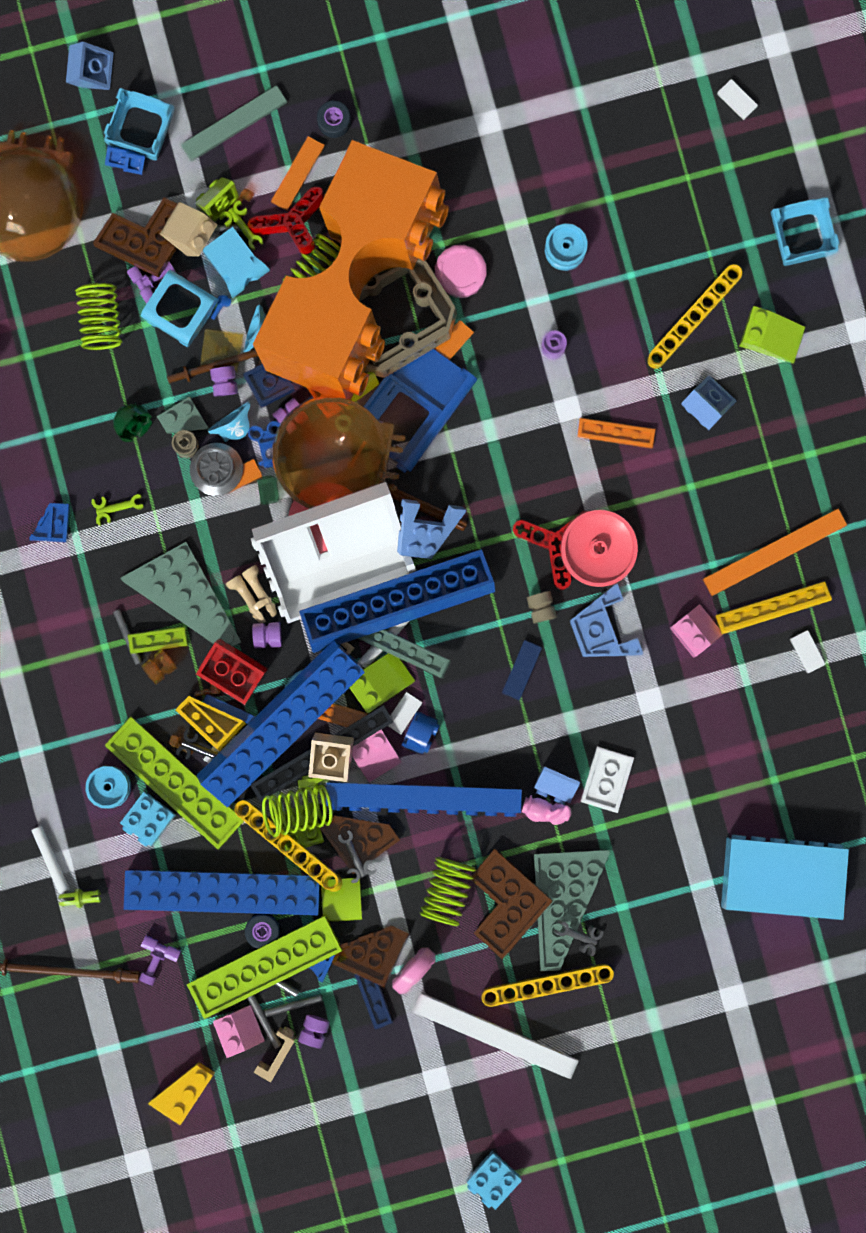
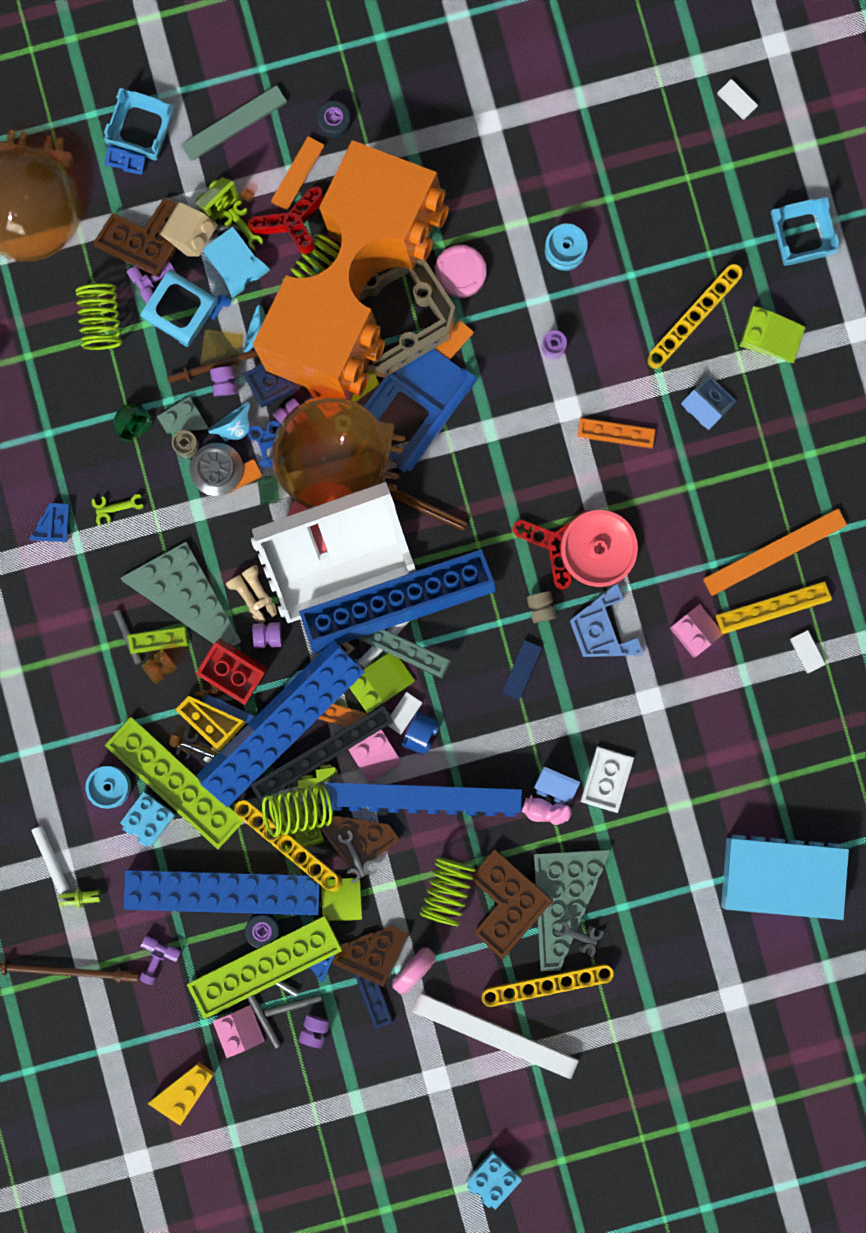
(89, 66): medium blue slope -> none
(268, 1072): tan panel -> none
(330, 757): tan slope -> none
(423, 537): medium blue wing -> none

